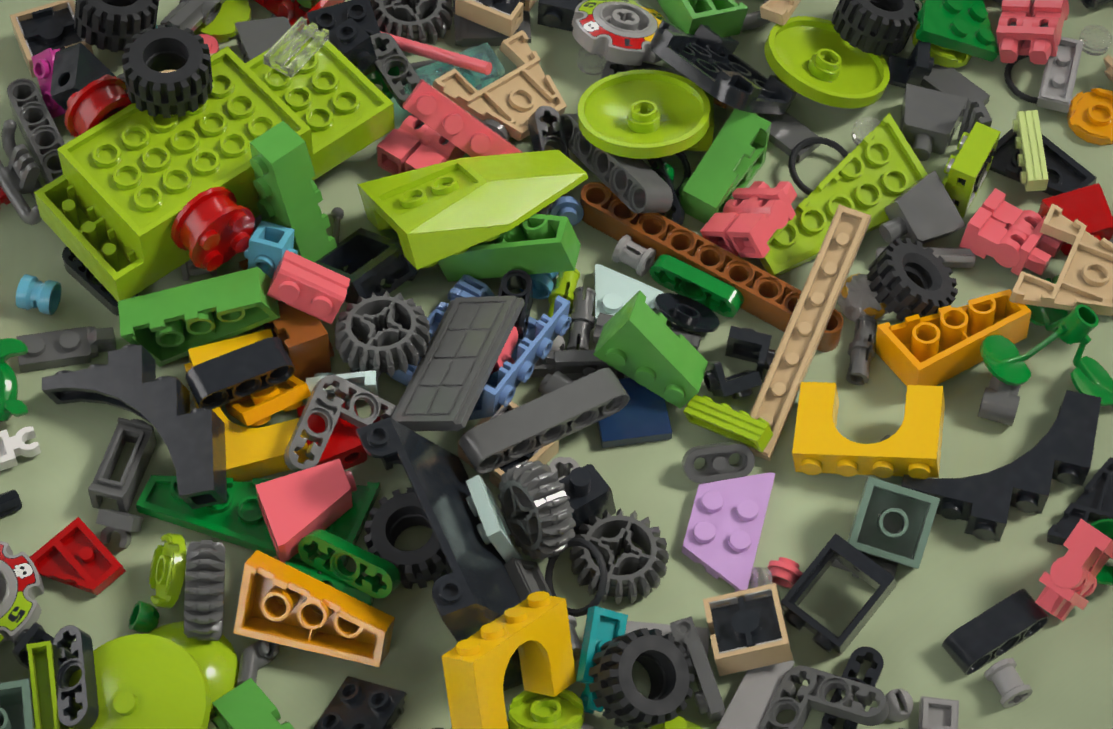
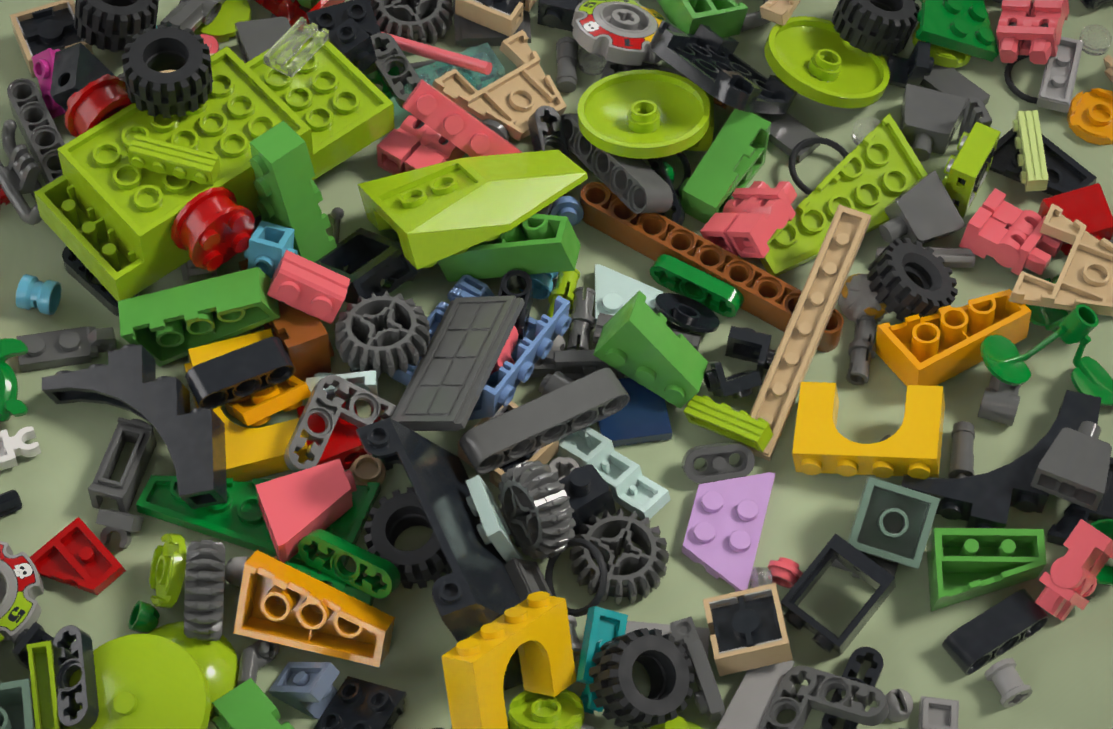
(173, 160): none -> lime piece
(234, 570): none -> light grey hinge
(306, 686): none -> sand blue slope
(368, 469): none -> tan plate
(566, 61): none -> dark grey piece
(621, 474): none -> light aqua slope
(634, 255): light grey bush -> none
(962, 450): none -> dark grey piece
(980, 561): none -> bright green wedge
(1076, 466): none -> dark grey torso

